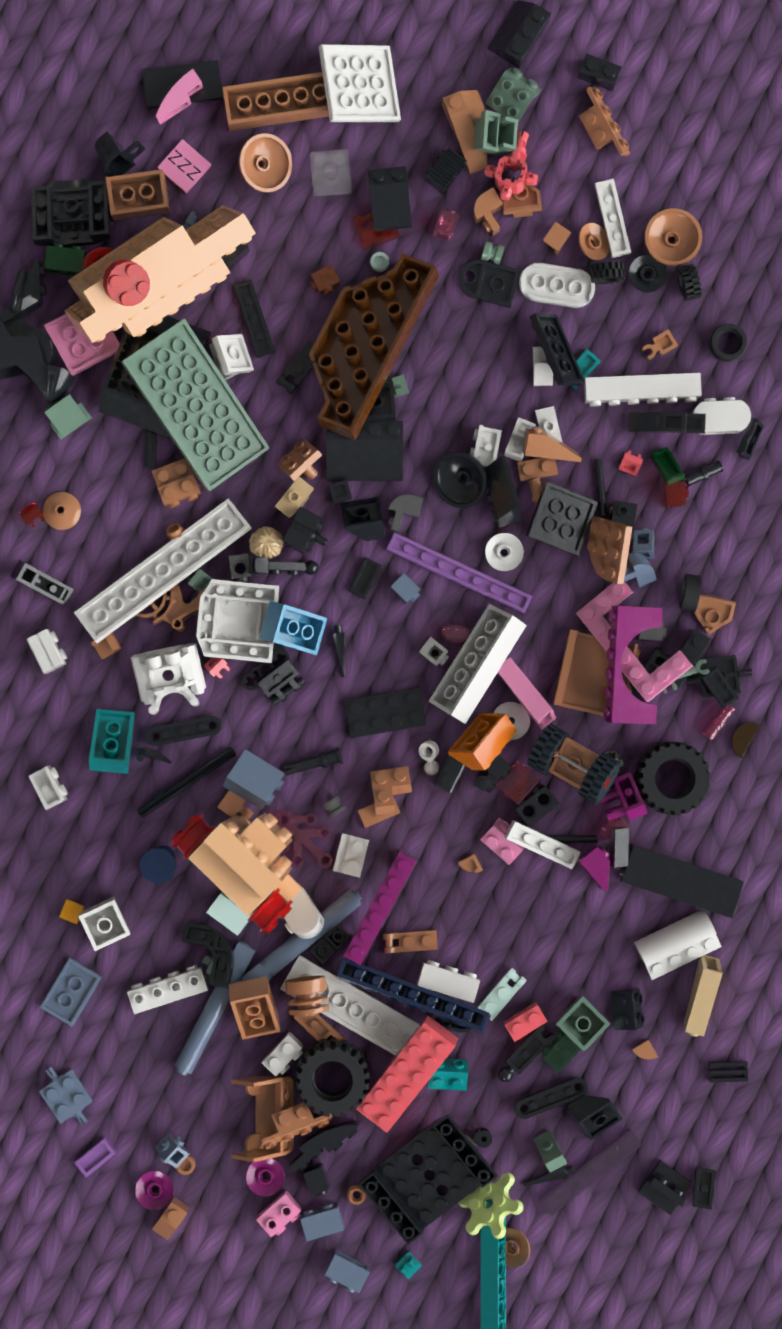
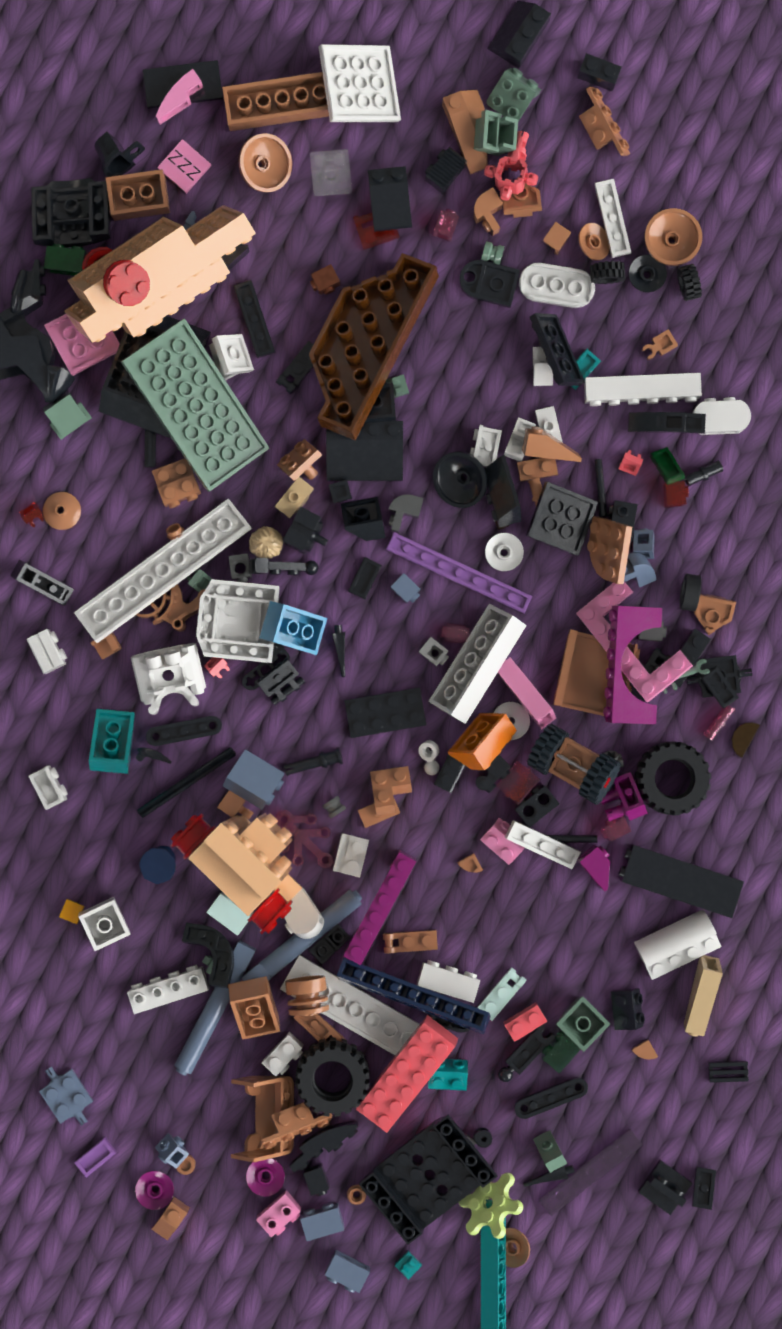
(71, 991): sand blue tile -> none
(379, 262): light aqua tile -> none
(594, 1114): black slope -> none
(619, 847): tile -> none
(728, 328): black tyre -> none
(750, 438): black tile -> none

